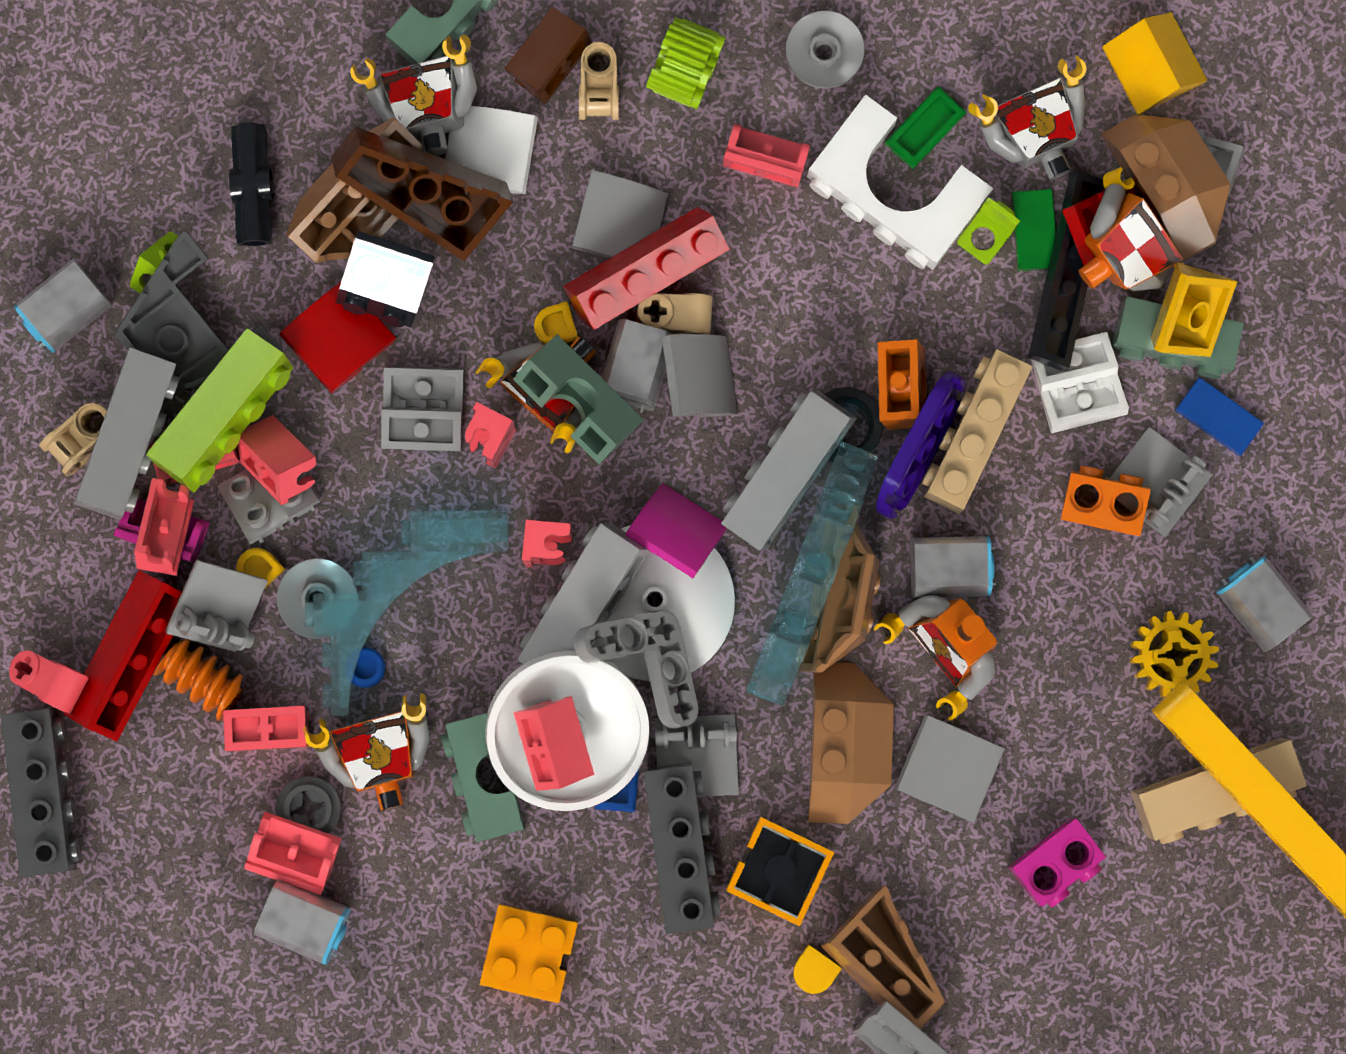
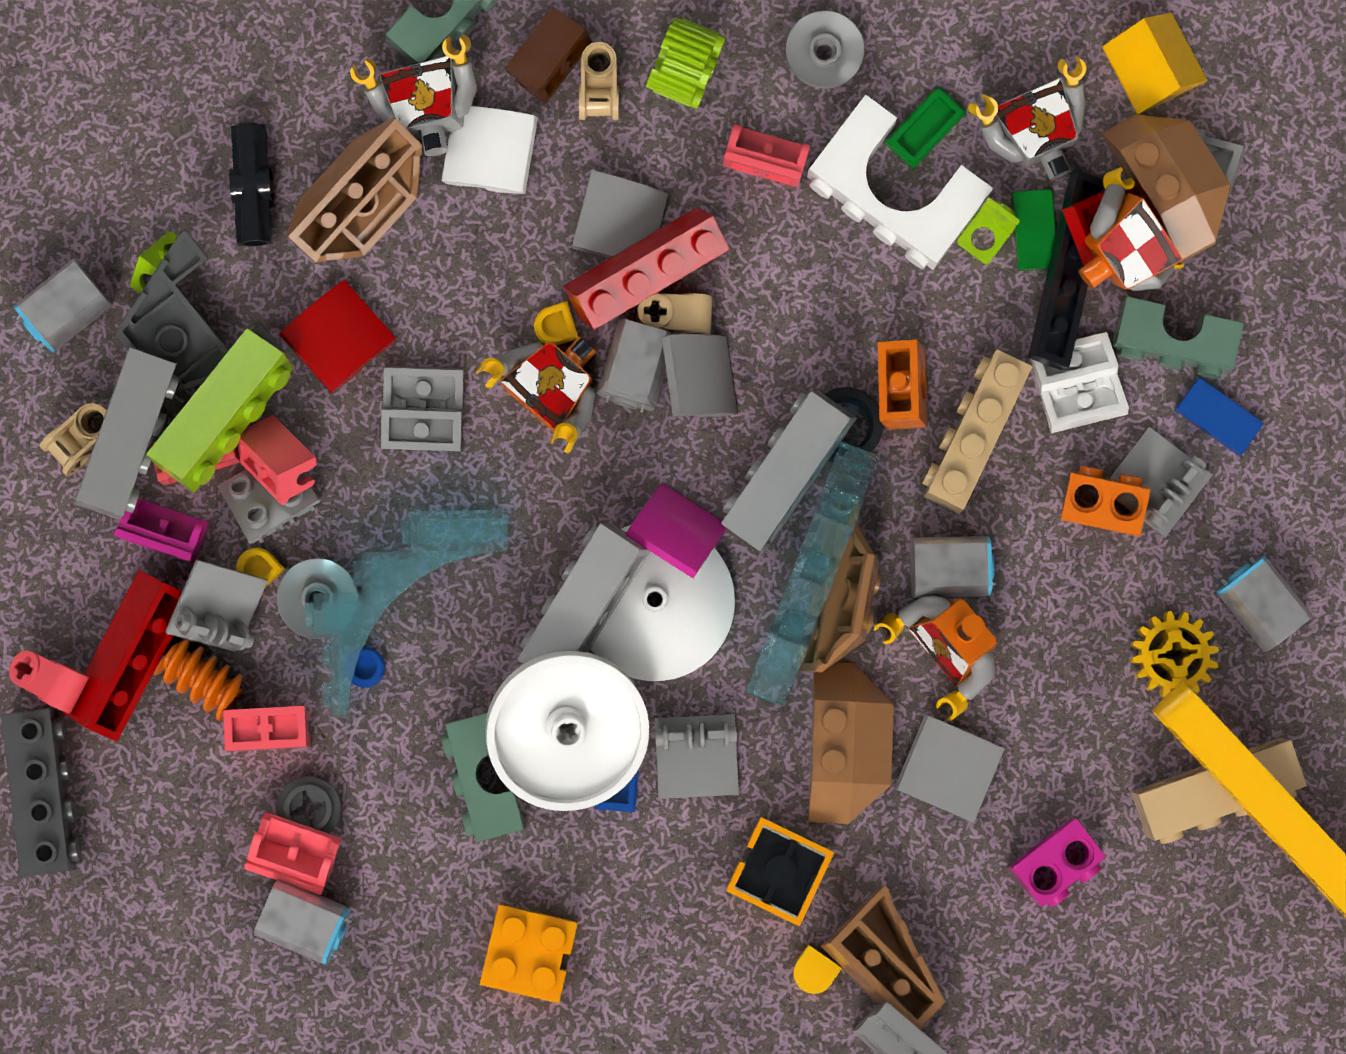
(163, 528): coral hinge -> none
(376, 751): torso -> none
(384, 280): slope -> none
(423, 190): reddish brown wedge -> none
(492, 431): coral hinge -> none
(541, 538): coral hinge -> none
(554, 744): coral hinge -> none
(562, 374): sand green arch -> none
(656, 650): light grey beam -> none
(679, 847): dark grey brick -> none
(920, 445): dark purple tile -> none
(1192, 312): yellow slope -> none

